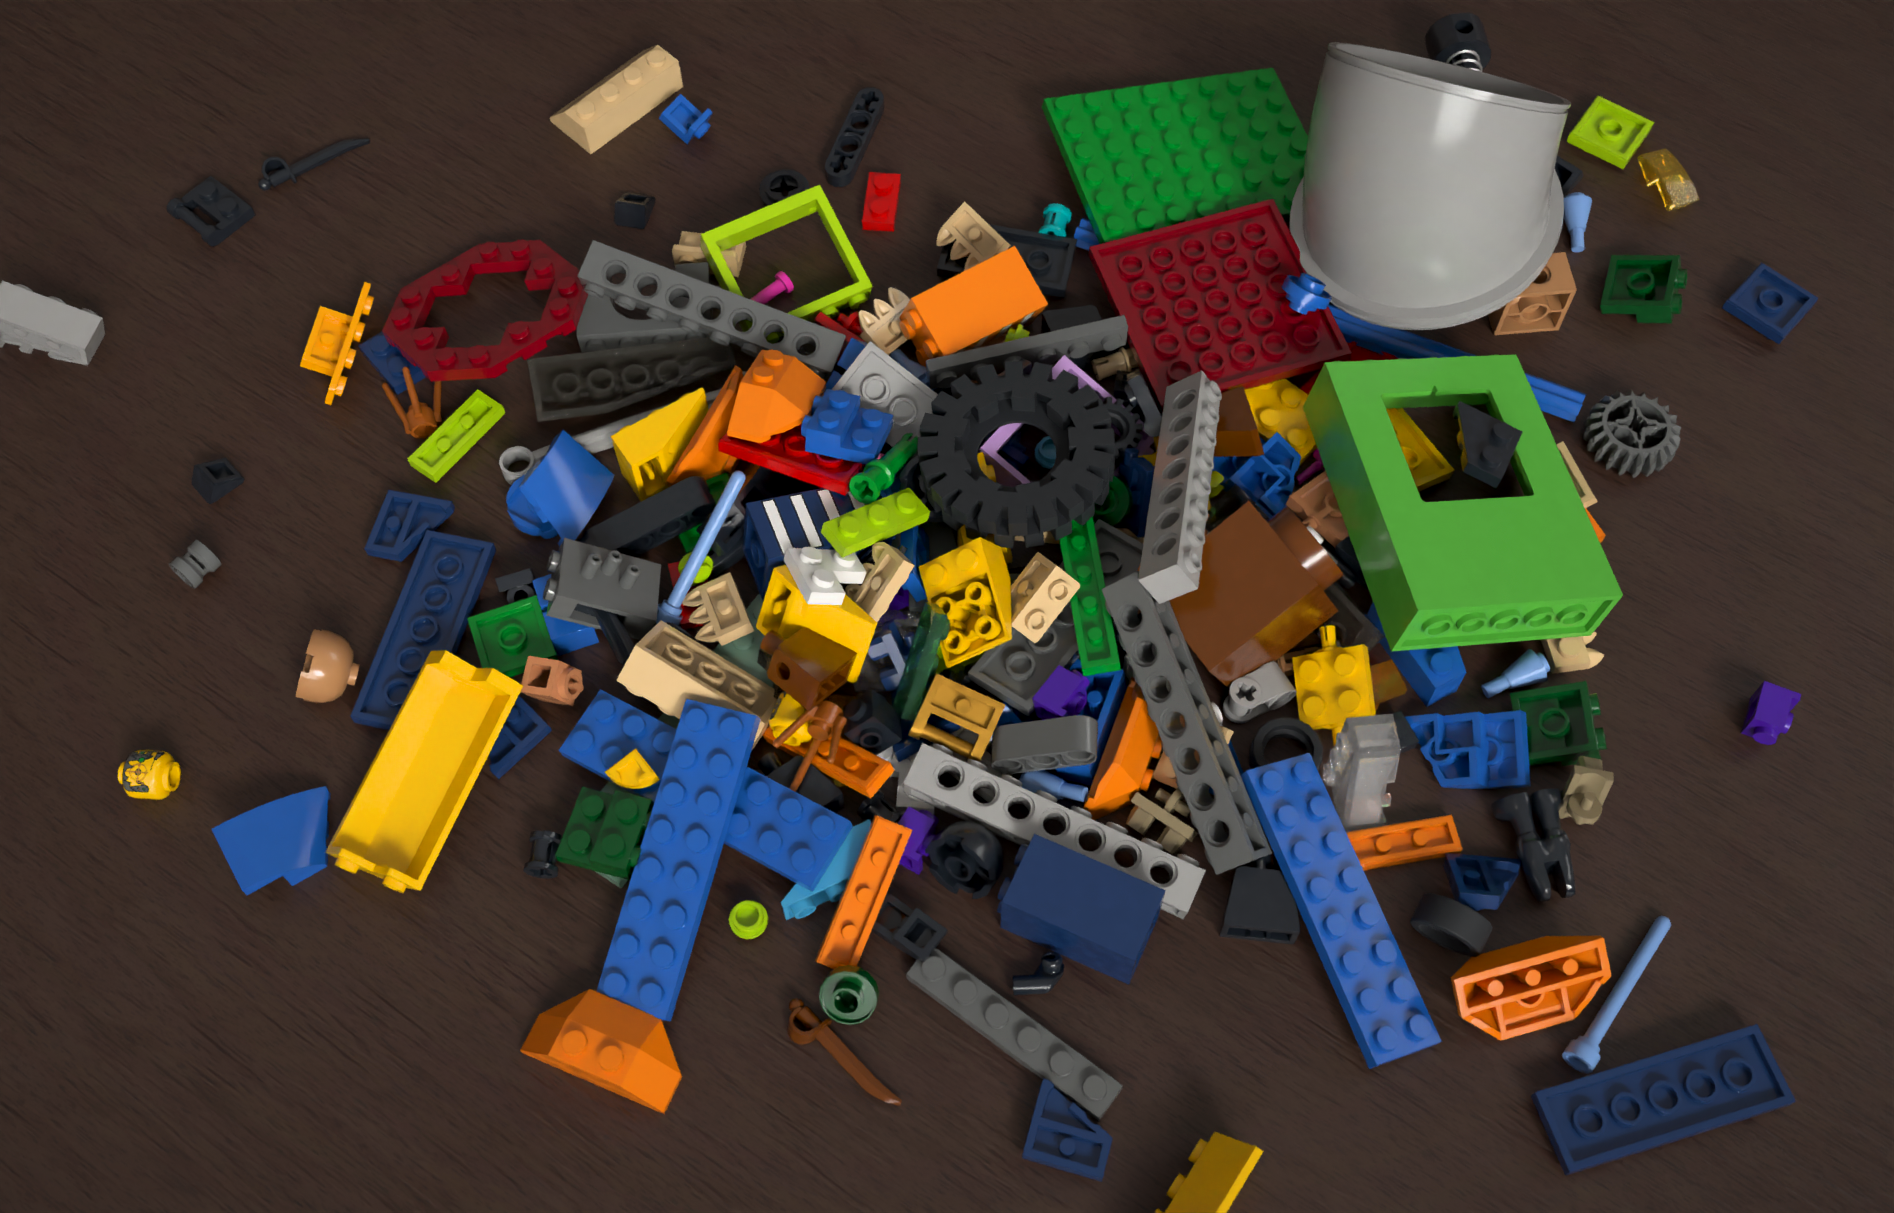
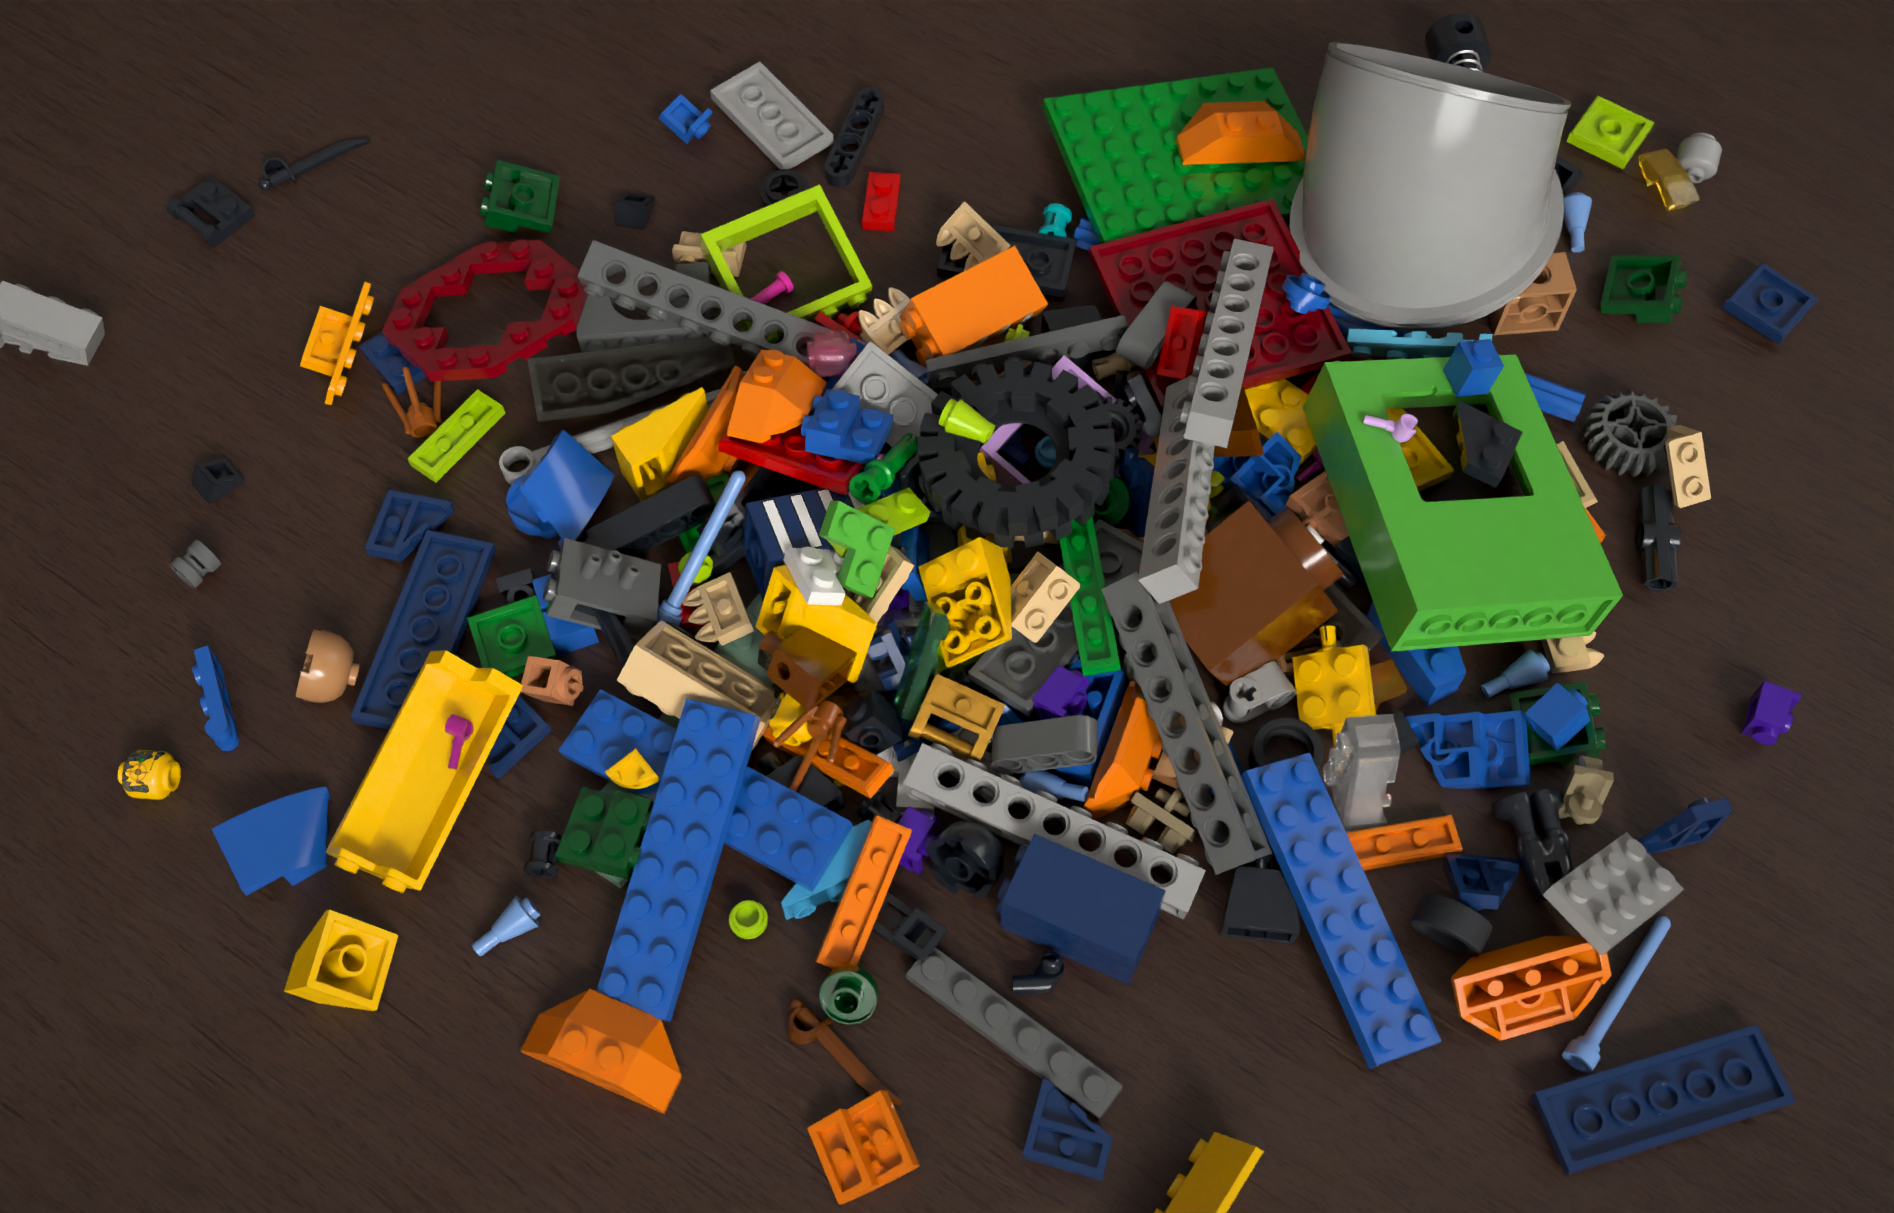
(216, 700): none -> blue plate
(342, 963): none -> yellow slope
(462, 730): none -> magenta hand
(515, 920): none -> medium blue cone
(519, 198): none -> dark green plate
(620, 98): tan slope -> none
(771, 116): none -> light grey plate
(830, 353): none -> clear pink head
(863, 1147): none -> orange slope
(866, 546): none -> bright green plate
(964, 421): none -> lime cone
(1145, 336): none -> dark grey beam
(1181, 342): none -> red plate
(1227, 345): none -> light grey brick
(1238, 135): none -> orange wedge
(1400, 430): none -> lavender hand
(1414, 345): none -> medium azure wing
(1473, 367): none -> blue brick
(1558, 715): none -> blue brick
(1613, 893): none -> light grey plate
(1657, 538): none -> black piece
(1687, 466): none -> tan bracket
(1688, 827): none -> dark blue wing
(1699, 156): none -> light grey head

